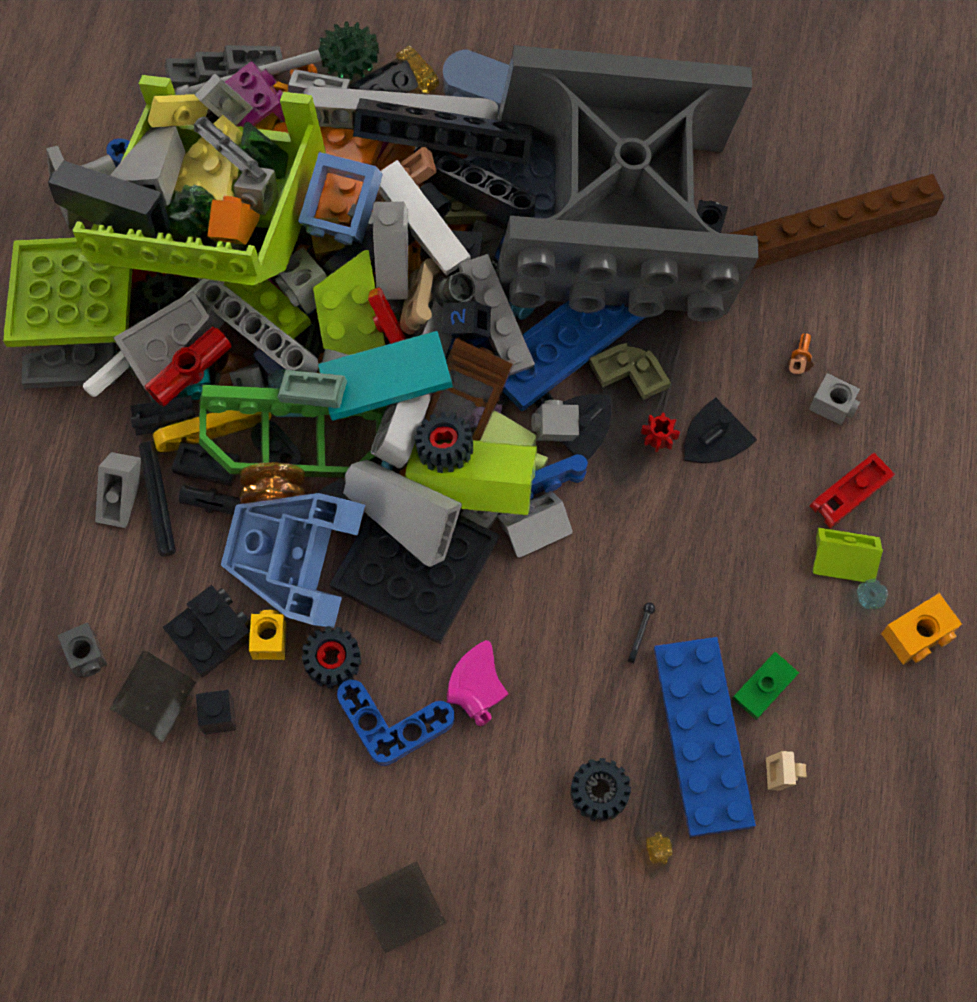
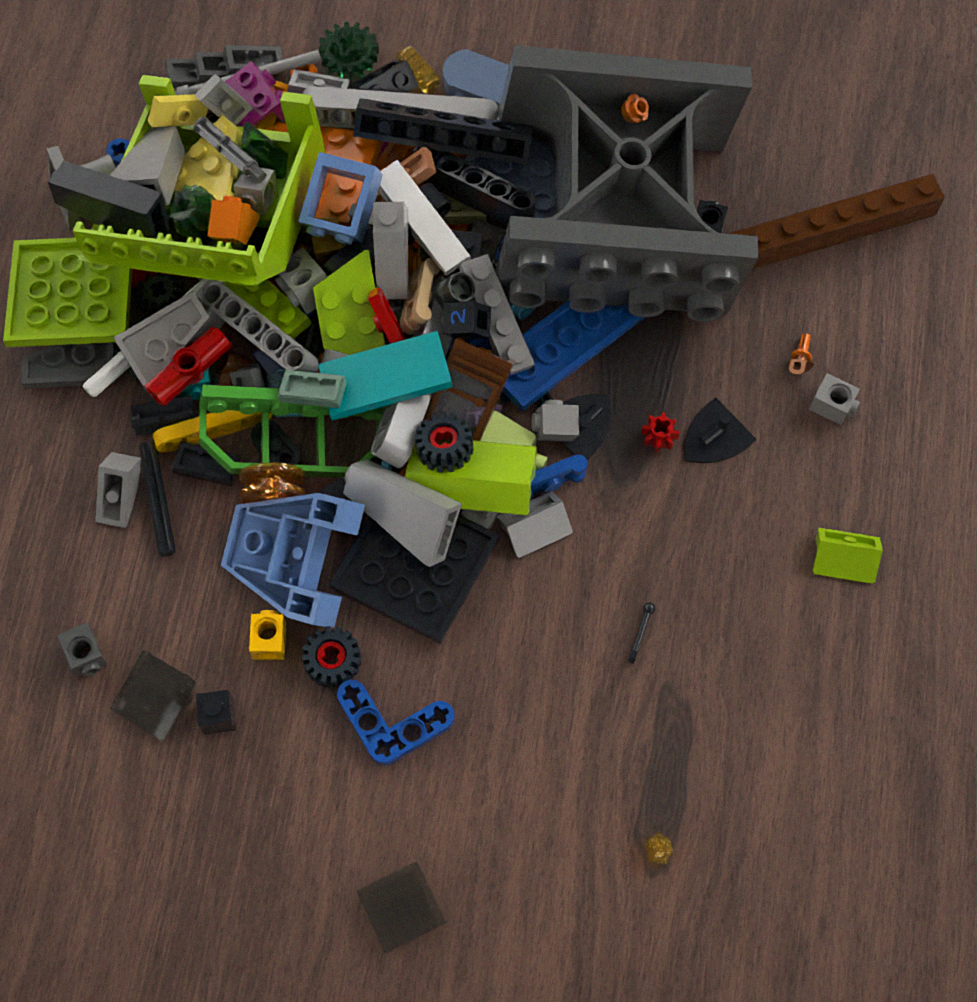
(209, 500): black pin -> none
(209, 630): black plate -> none
(476, 684): dark pink arm -> none
(587, 778): black bush -> none
(632, 362): olive plate -> none
(635, 109): none -> orange plate
(704, 737): blue plate -> none
(765, 685): green plate -> none
(783, 771): tan tile -> none
(853, 489): red plate -> none
(867, 600): clear light blue plate -> none
(935, 617): light orange brick -> none

